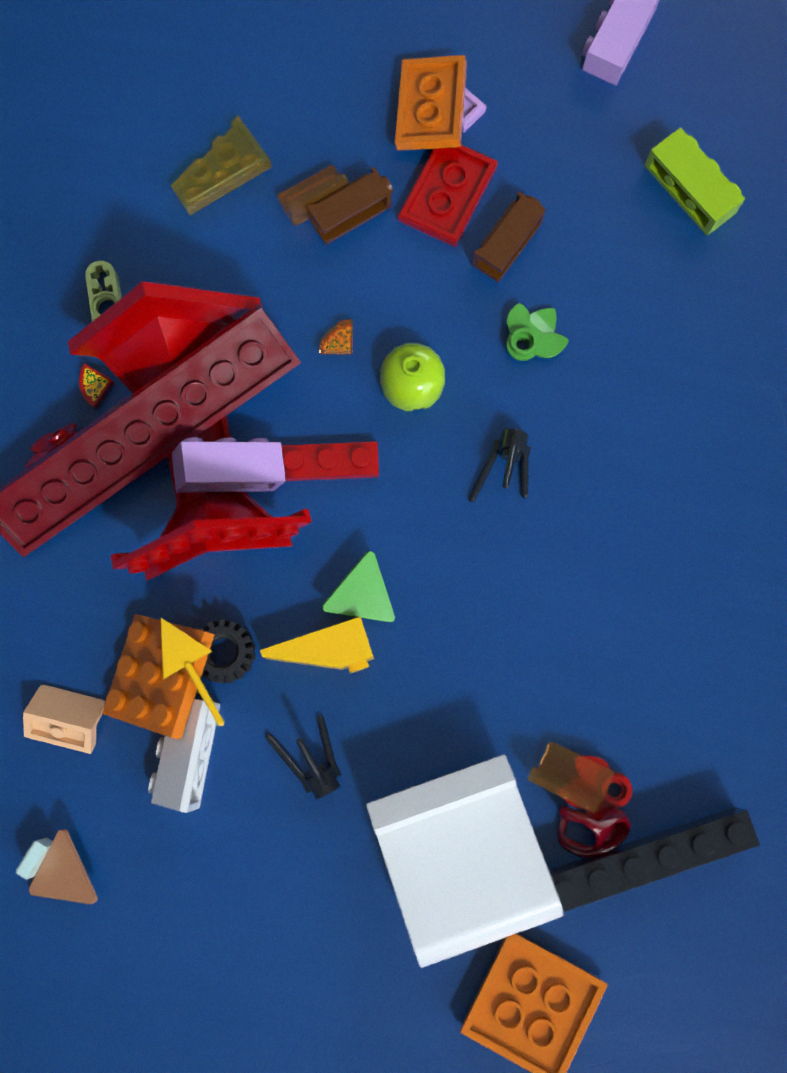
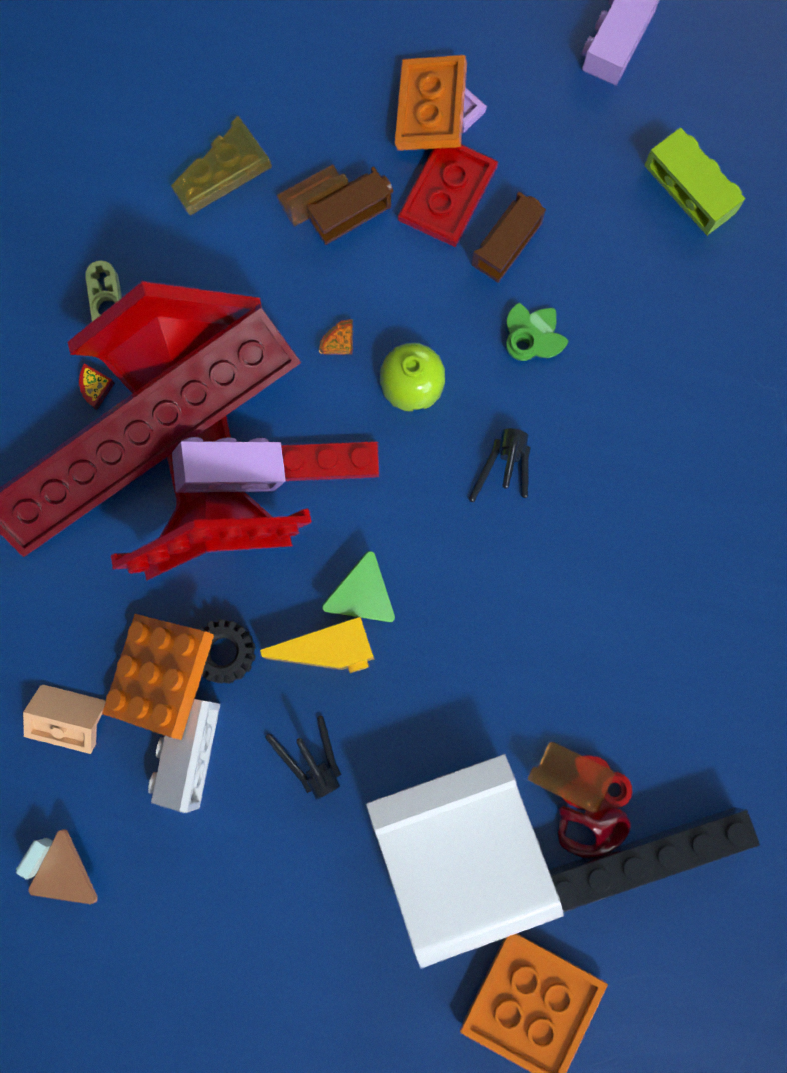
(50, 441): red plate -> none
(179, 652): yellow piece -> none

